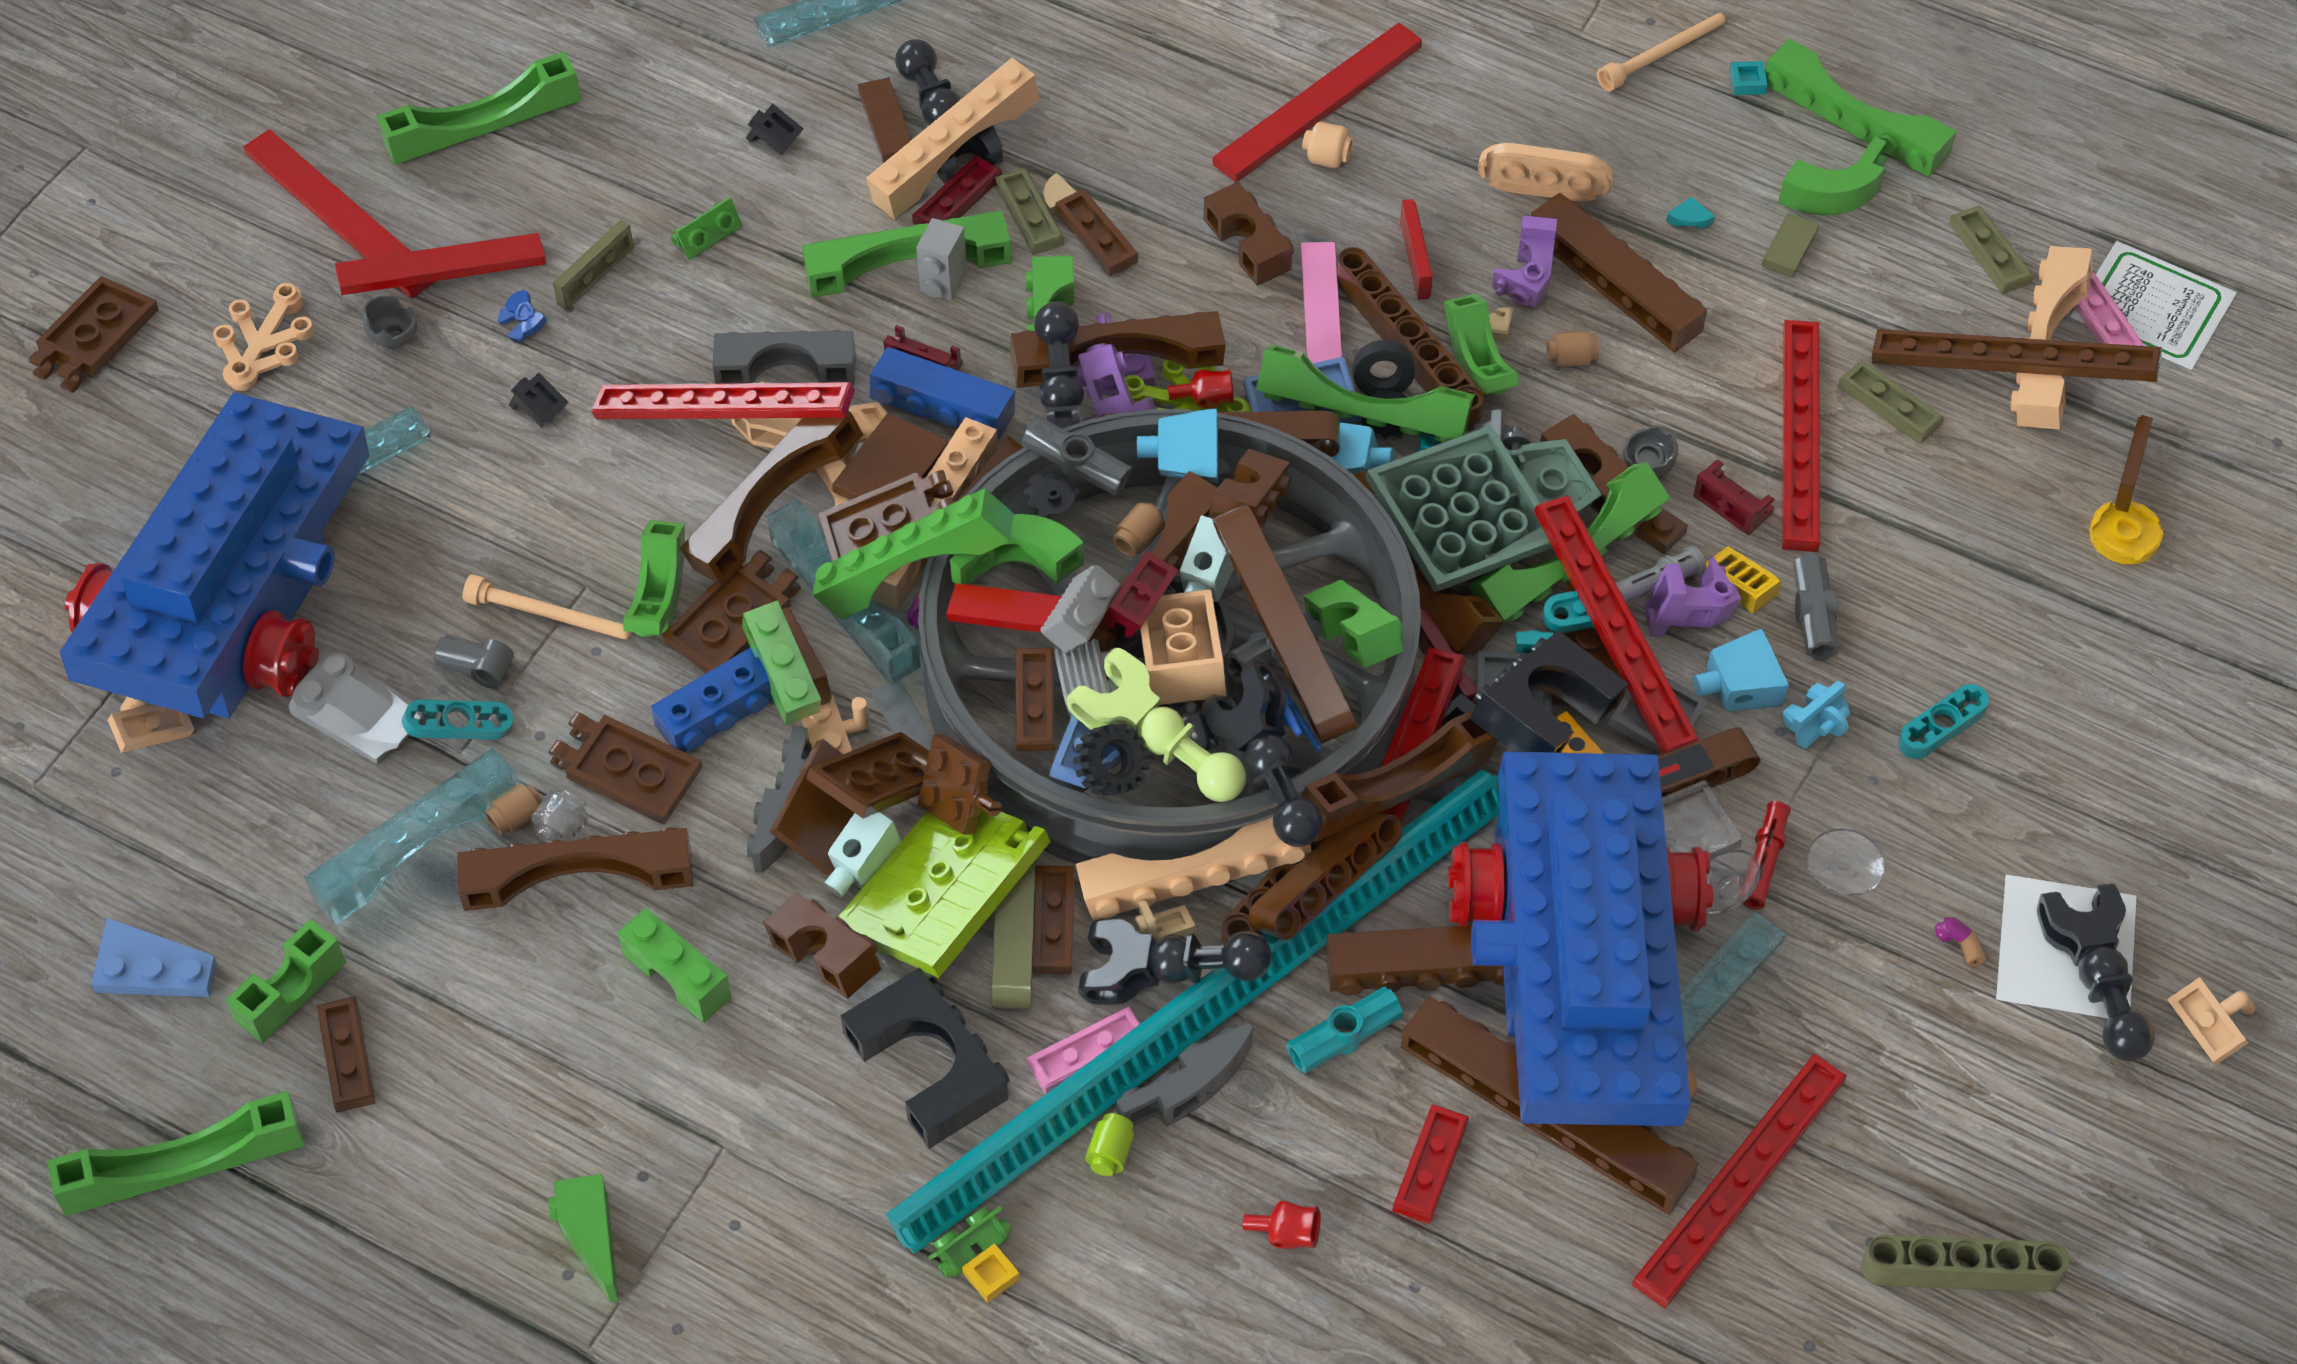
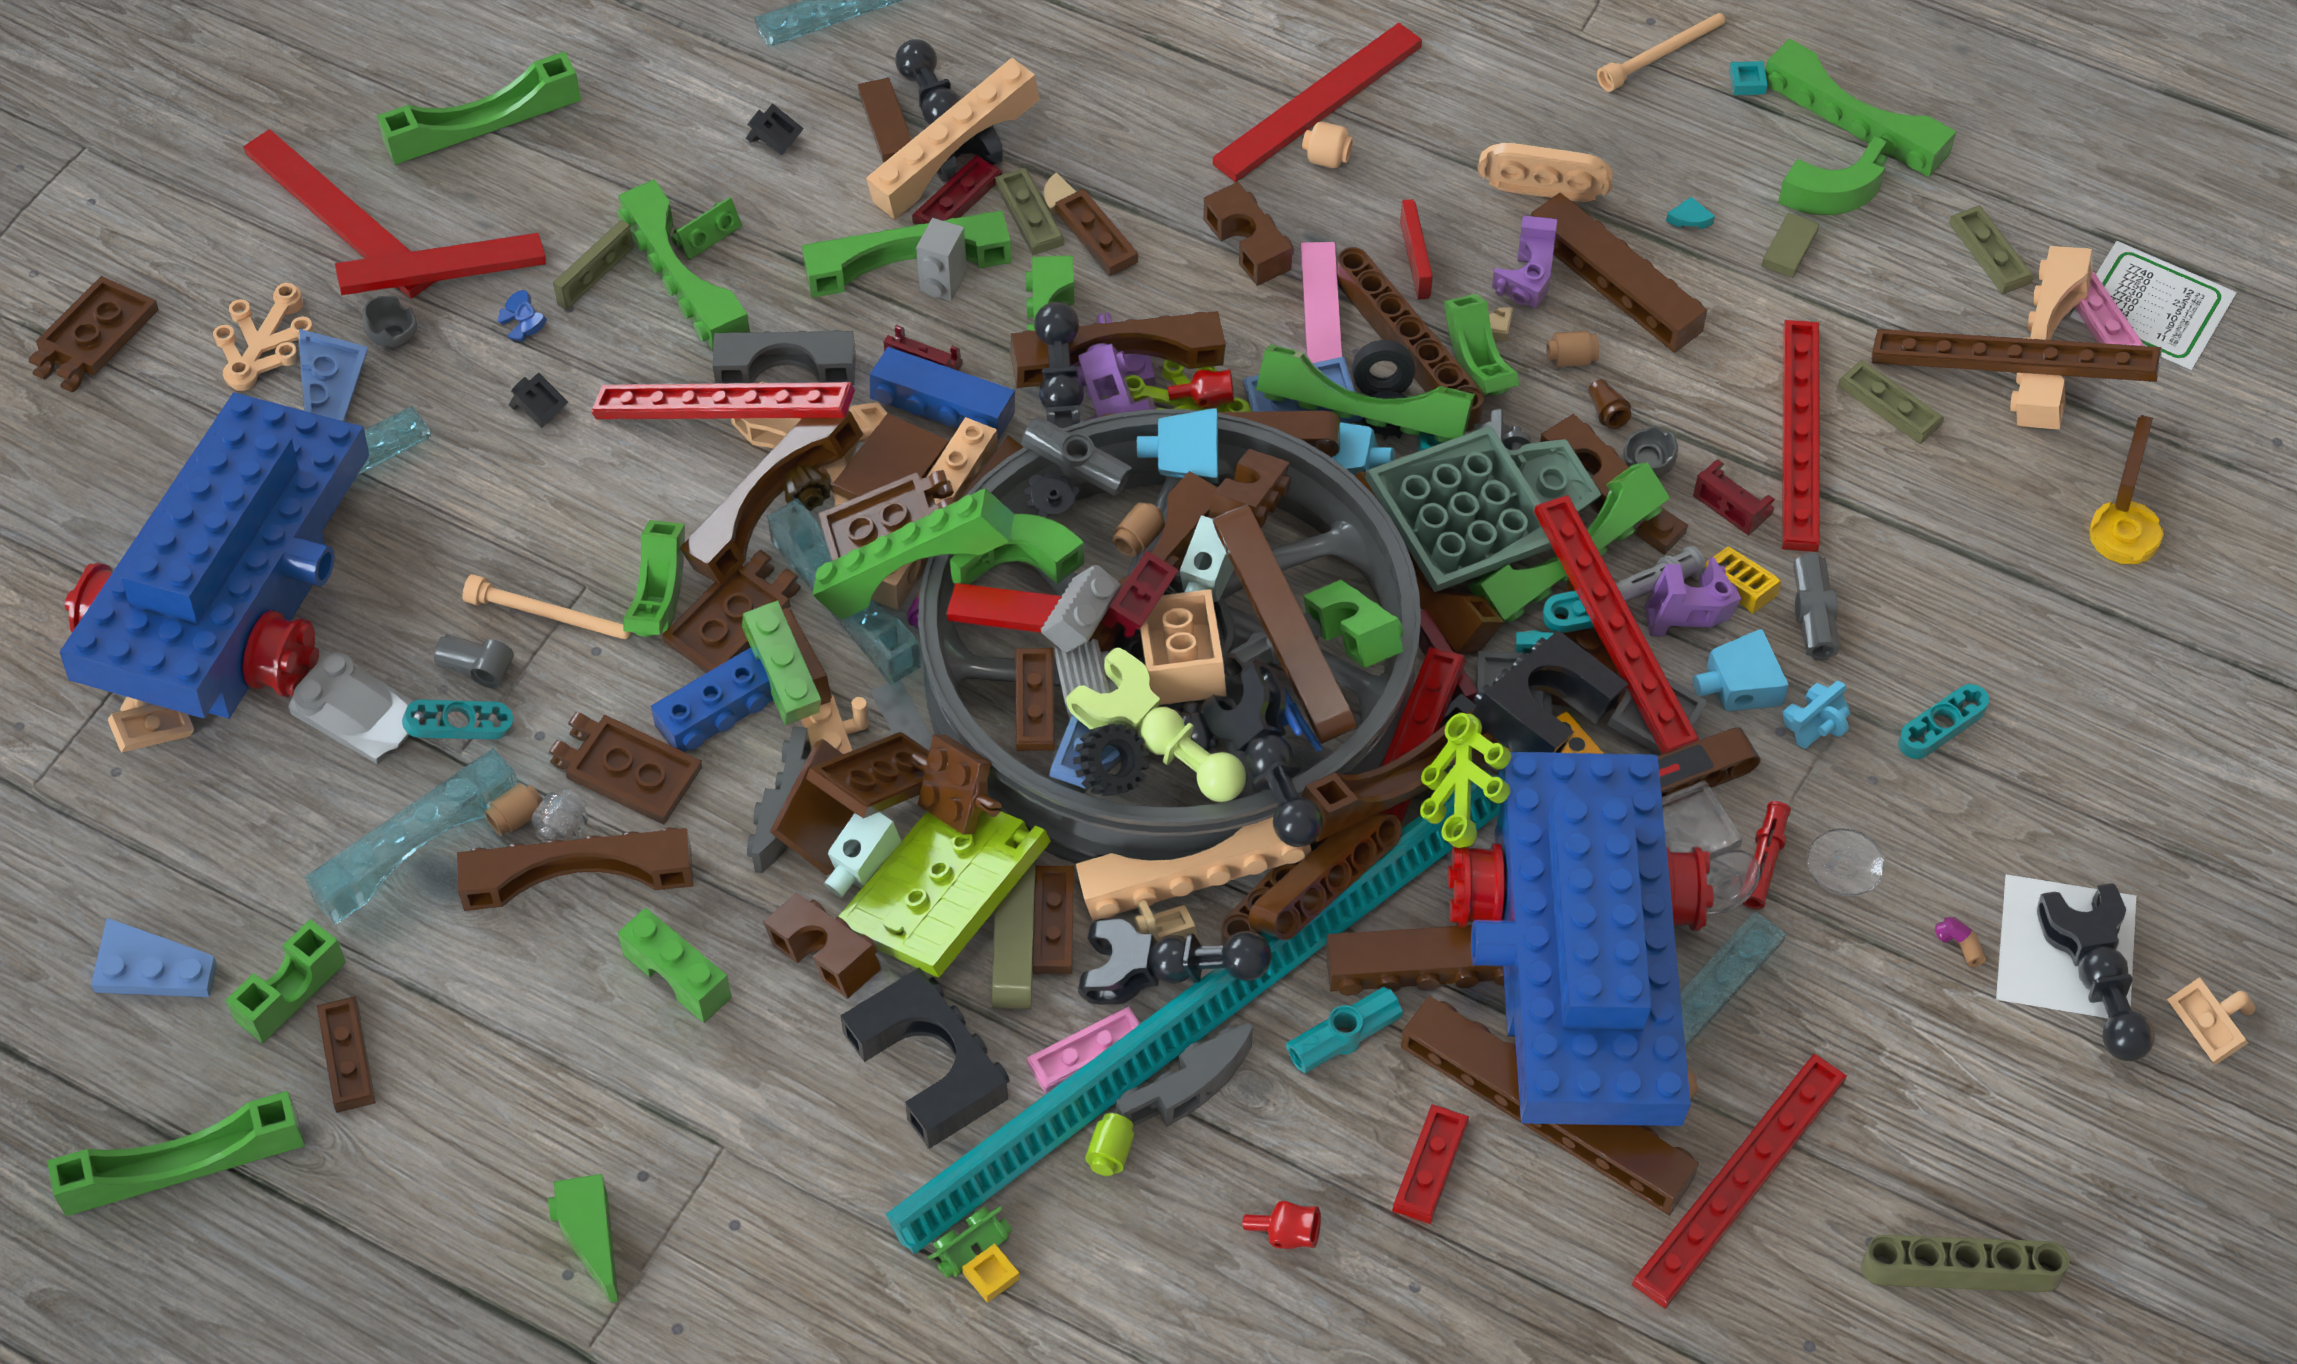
(329, 373): none -> medium blue wing
(651, 224): none -> bright green arch
(807, 486): none -> dark brown piece
(1462, 734): none -> lime plant
(1610, 406): none -> reddish brown cone

